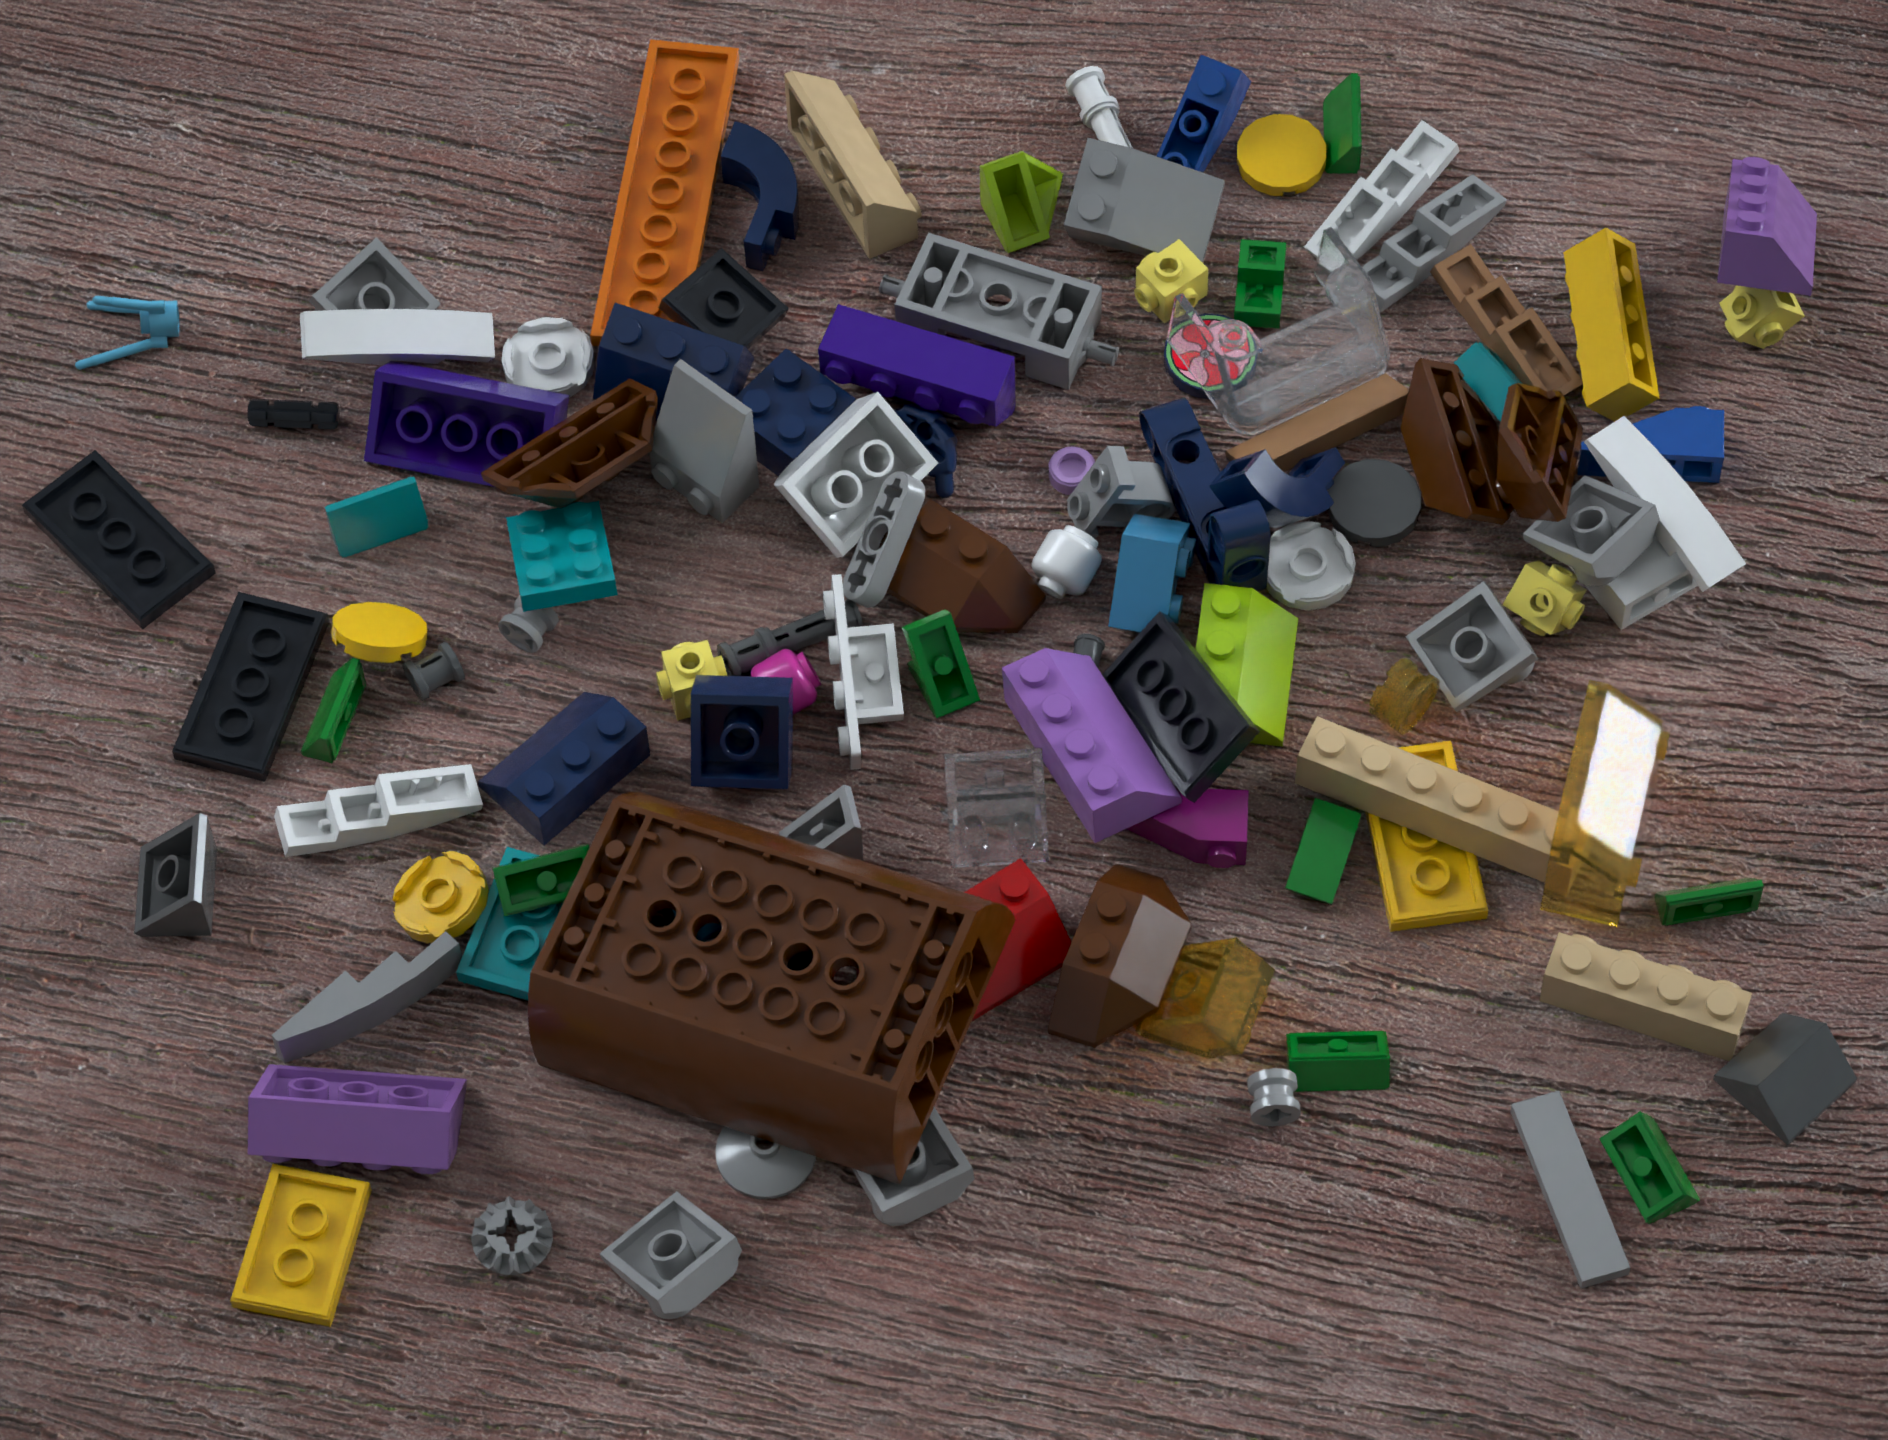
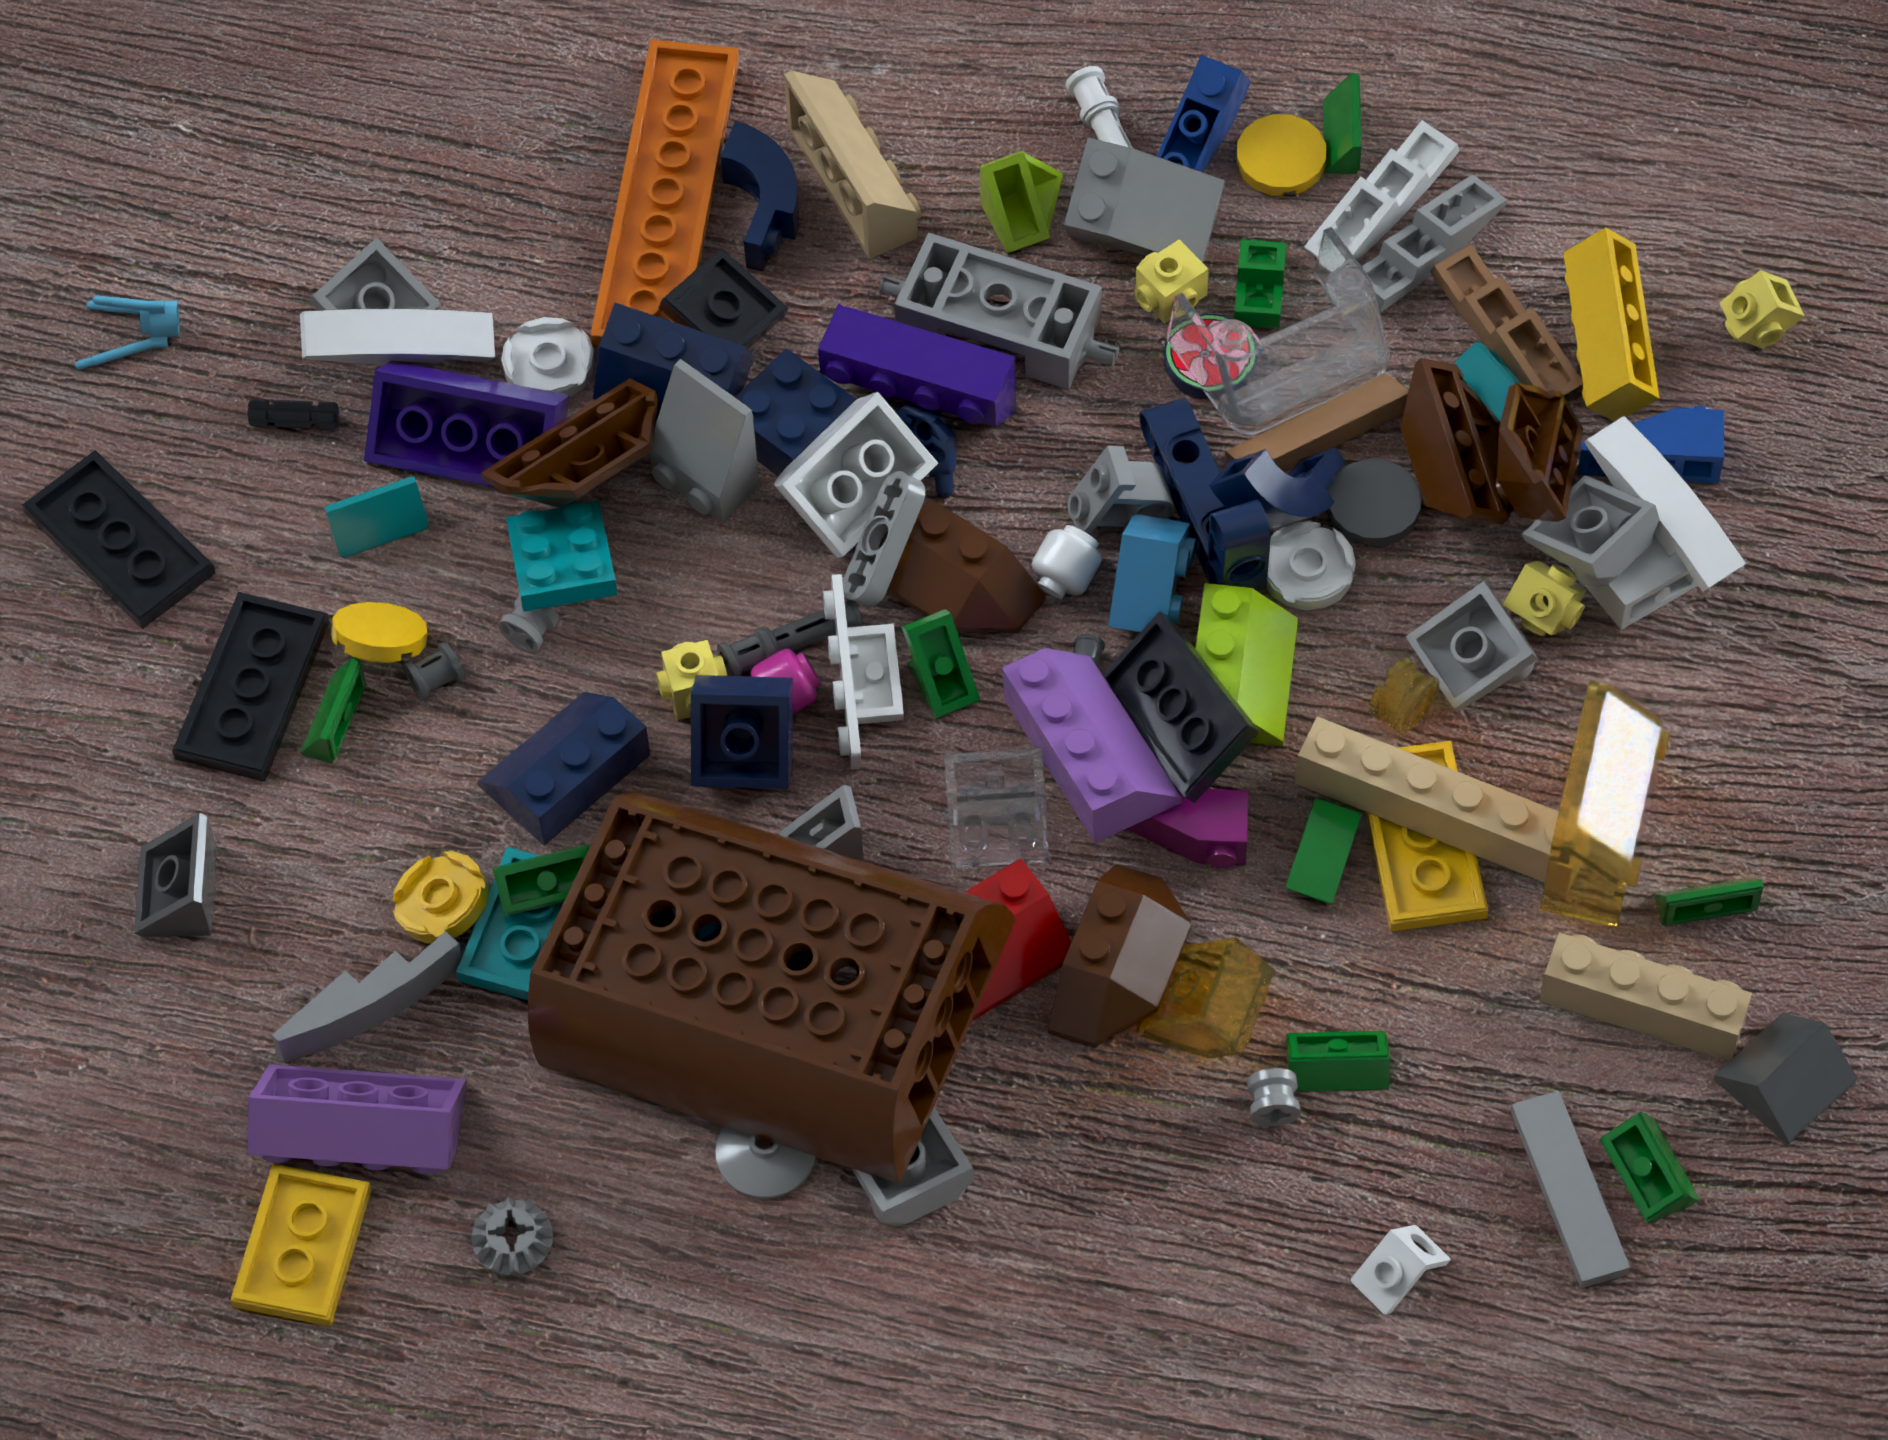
(380, 811): white slope -> none
(674, 1257): light grey slope -> none
(1068, 468): lavender tile -> none
(1397, 1266): none -> white bracket
(1766, 230): medium lavender slope -> none

